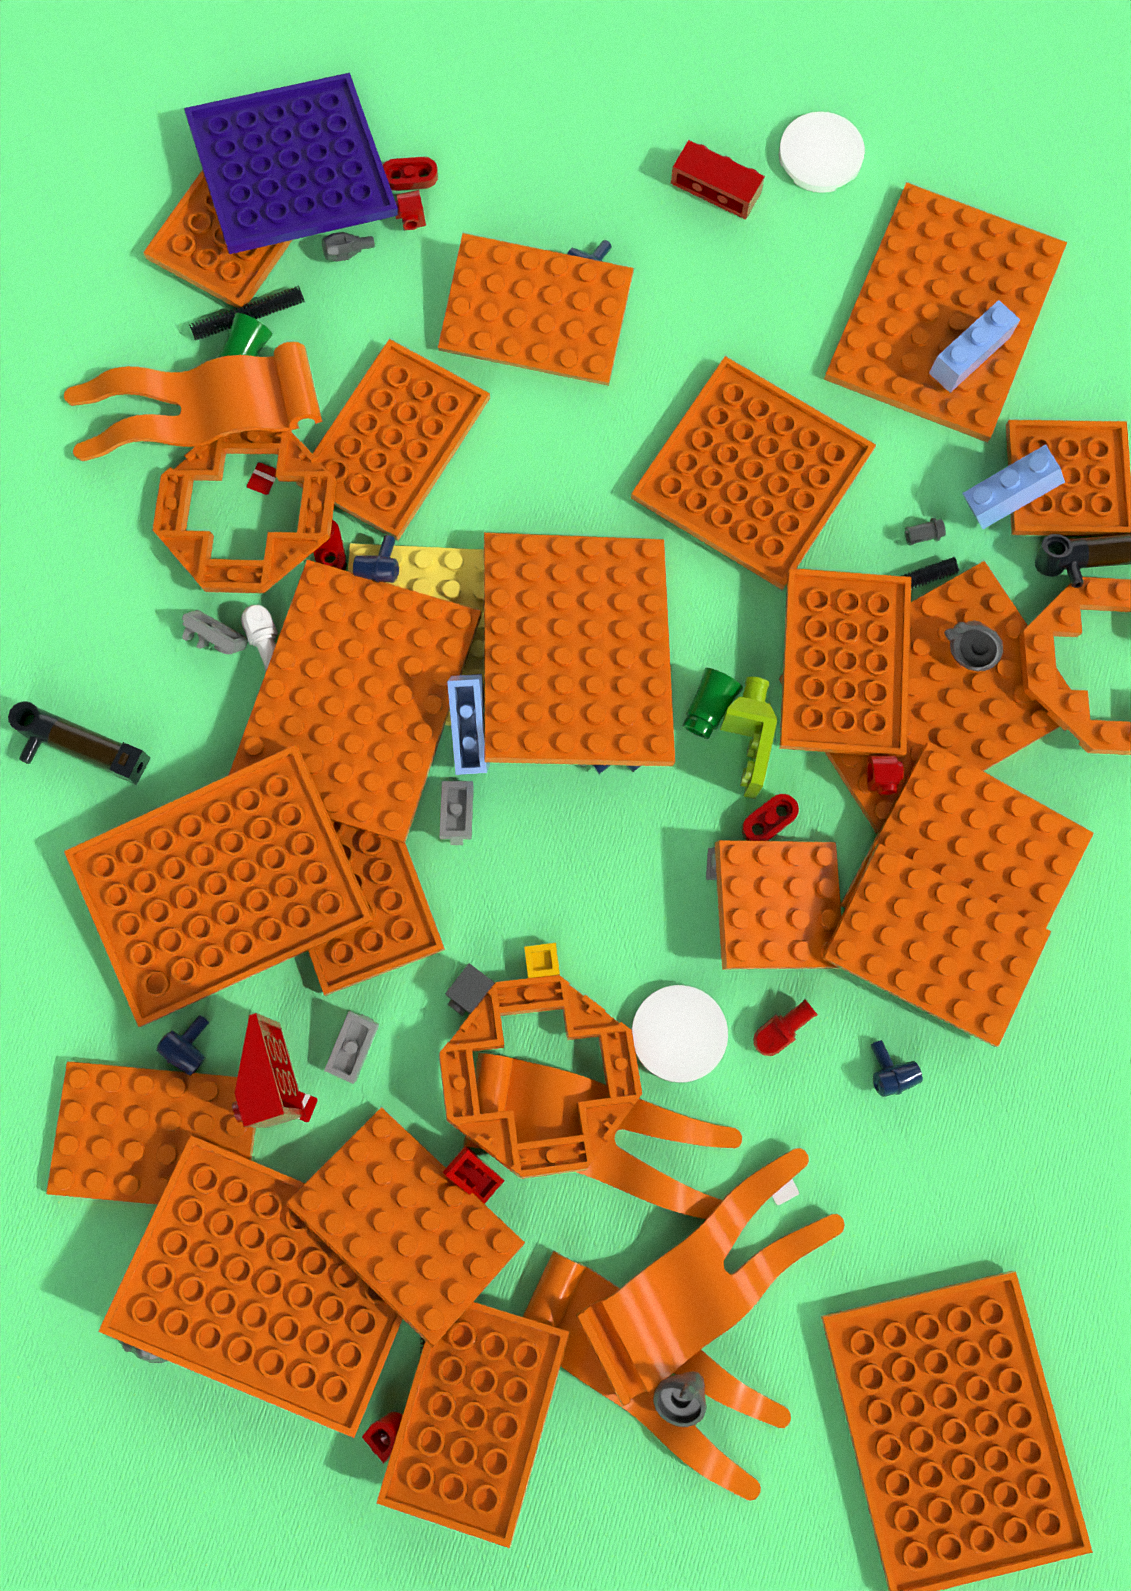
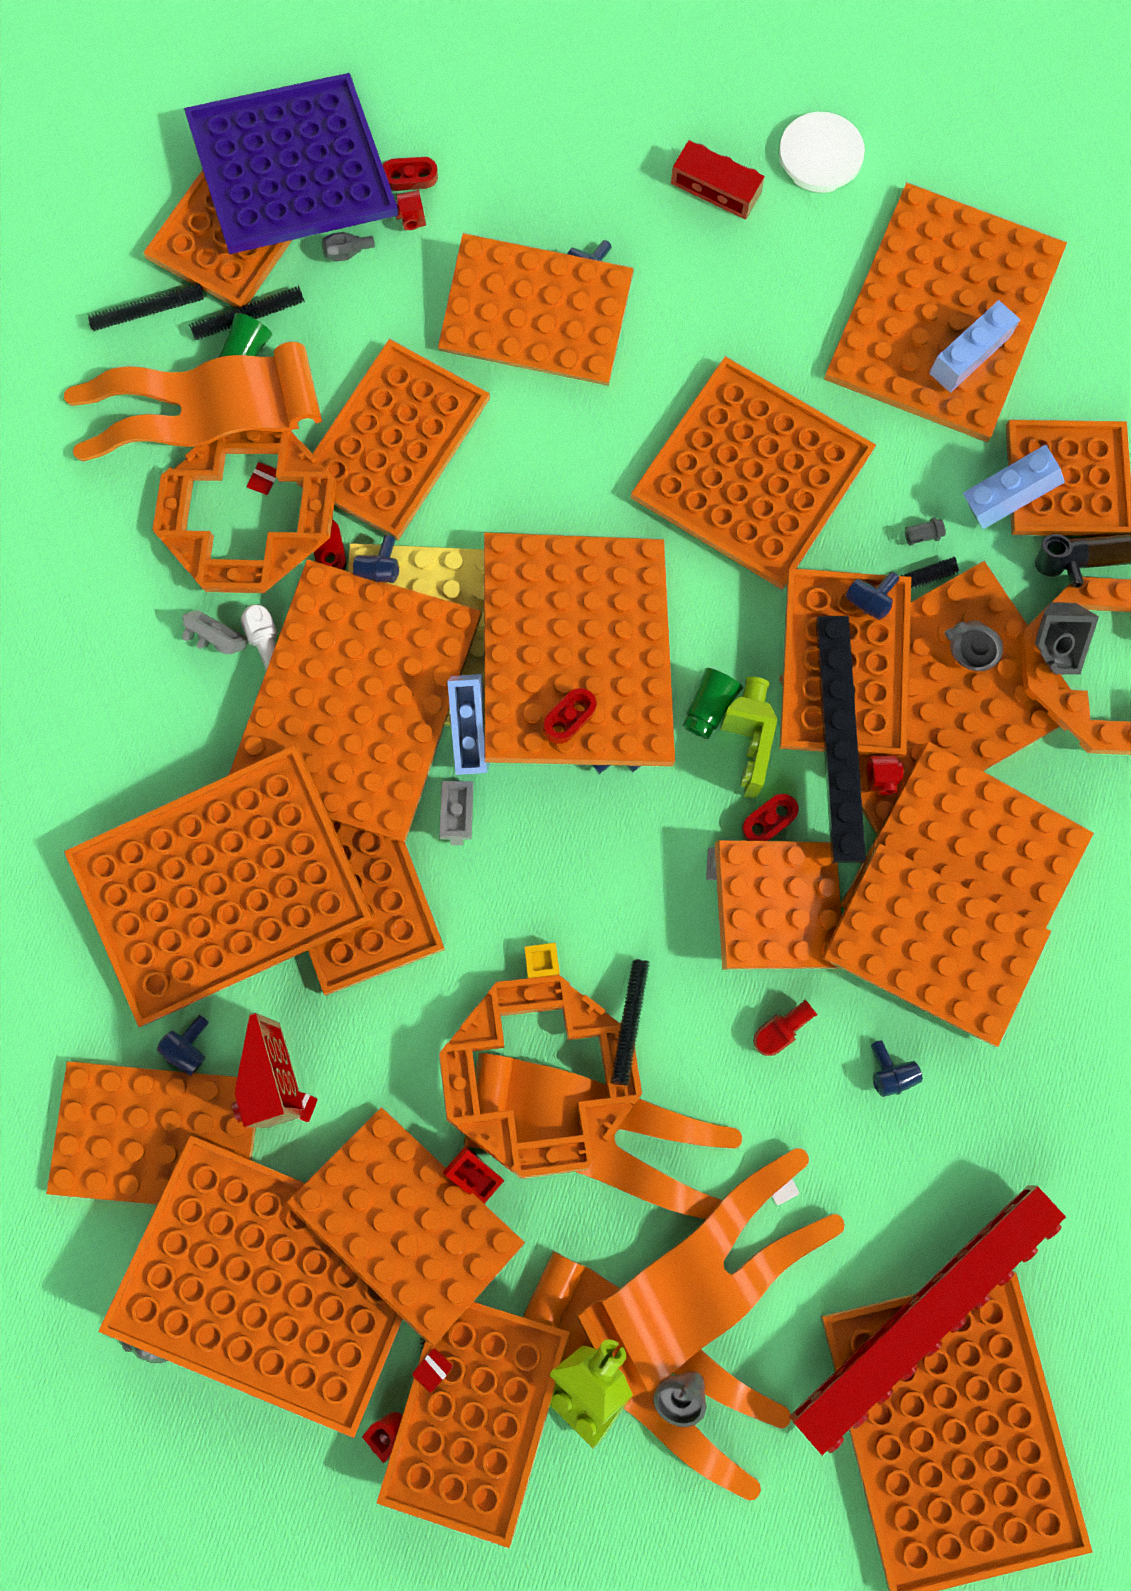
(116, 757): piece -> none
(146, 307): none -> black axle
(352, 1047): light grey plate -> none
(432, 1370): none -> red sticker
(468, 990): dark grey brick -> none
(568, 717): none -> red plate
(591, 1390): none -> lime plate
(630, 1022): none -> black axle
(679, 1033): white tile -> none
(840, 740): none -> black plate
(871, 599): none -> dark blue piece
(927, 1318): none -> red brick
(1065, 636): none -> dark grey slope

